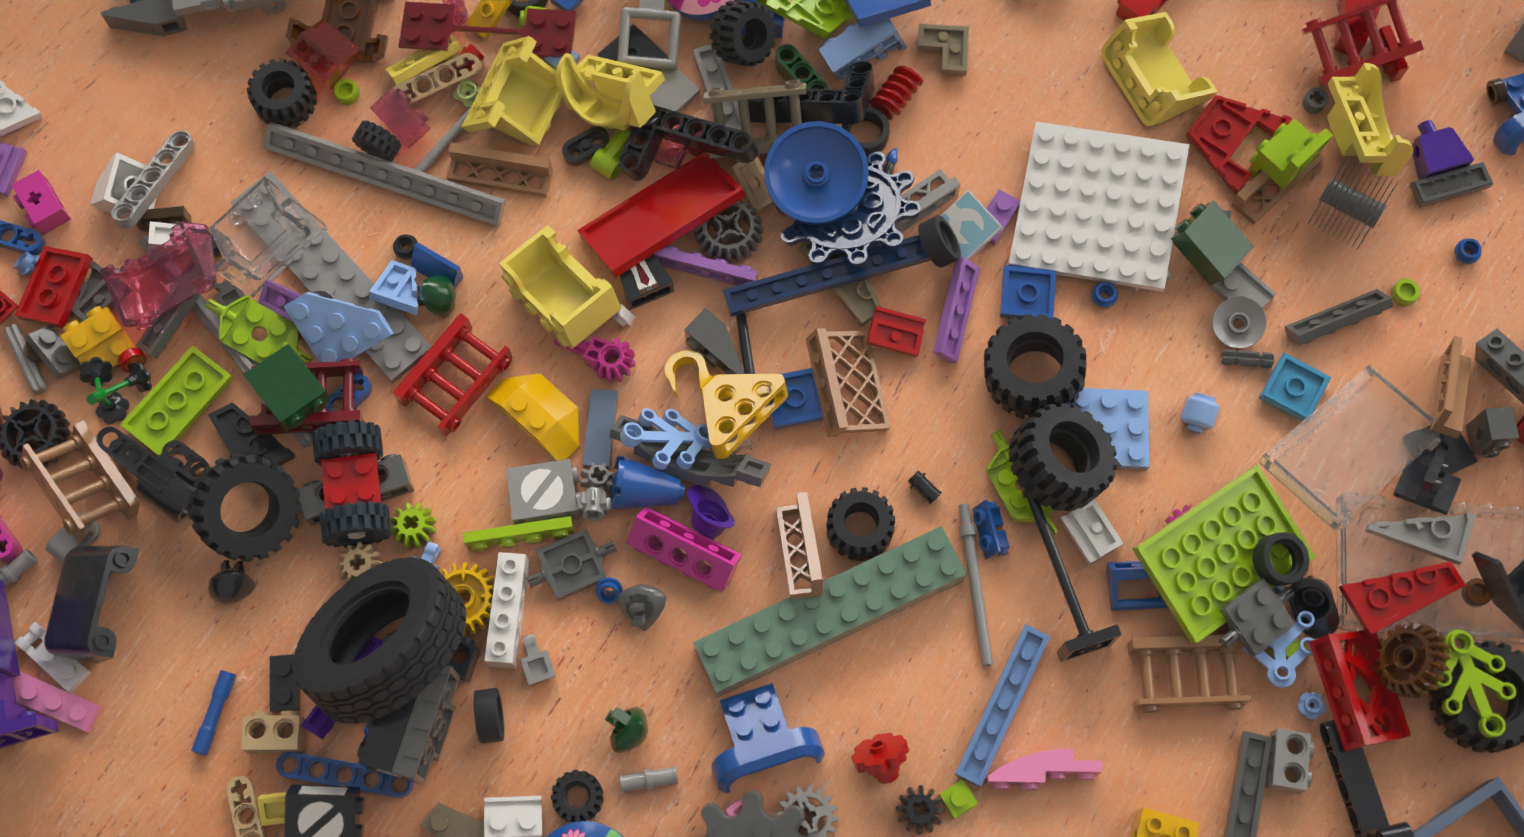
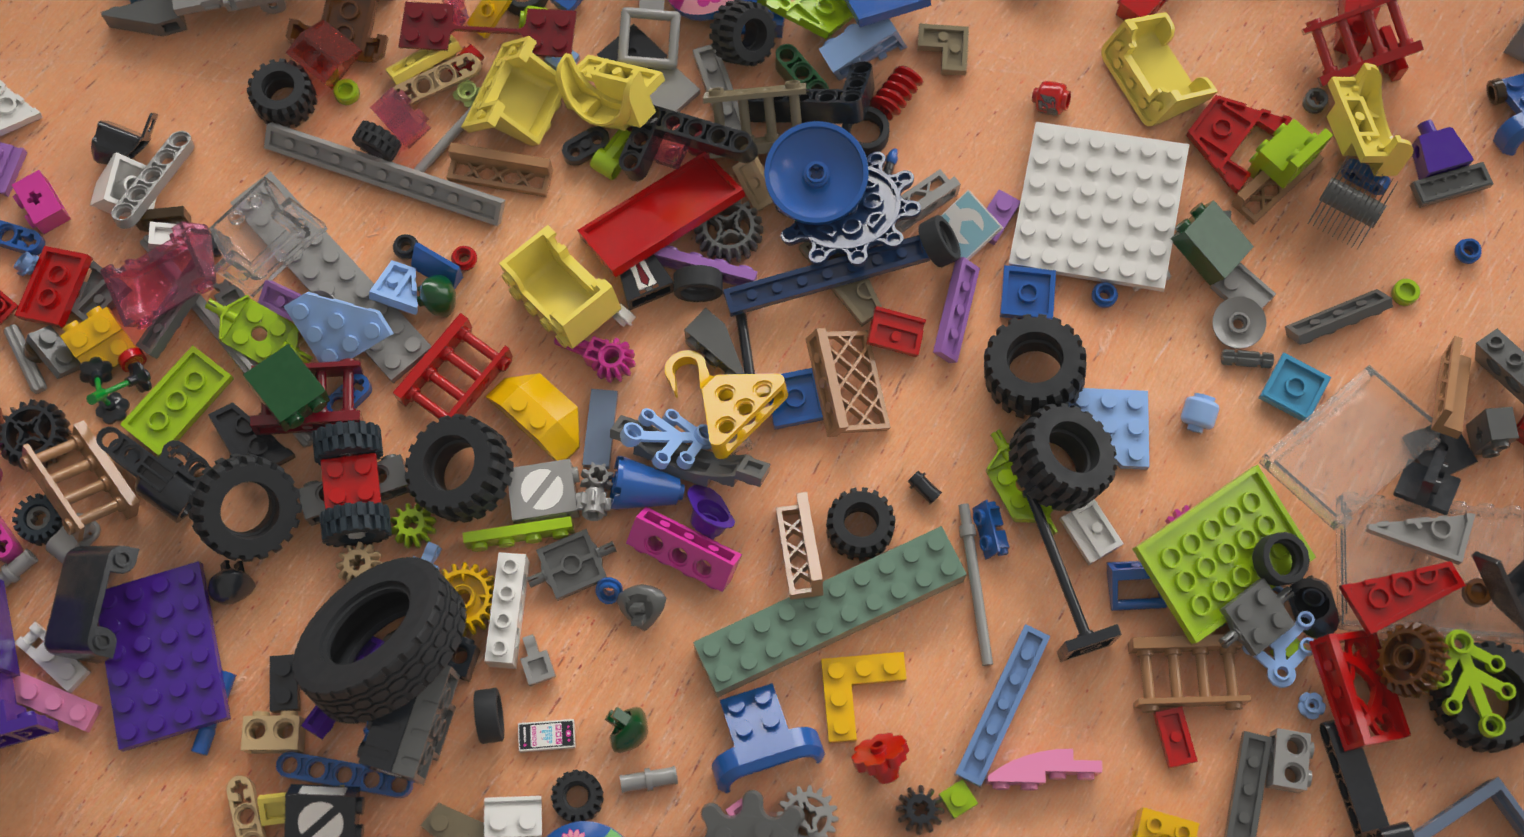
(28, 516): none -> black bush
(117, 138): none -> black piece
(165, 657): none -> dark purple plate
(434, 451): none -> black tyre
(463, 251): none -> red plate
(546, 735): none -> tile
(698, 283): none -> black tyre
(838, 678): none -> yellow plate
(1051, 98): none -> red head
(1175, 737): none -> red plate
(1364, 177): none -> blue beam

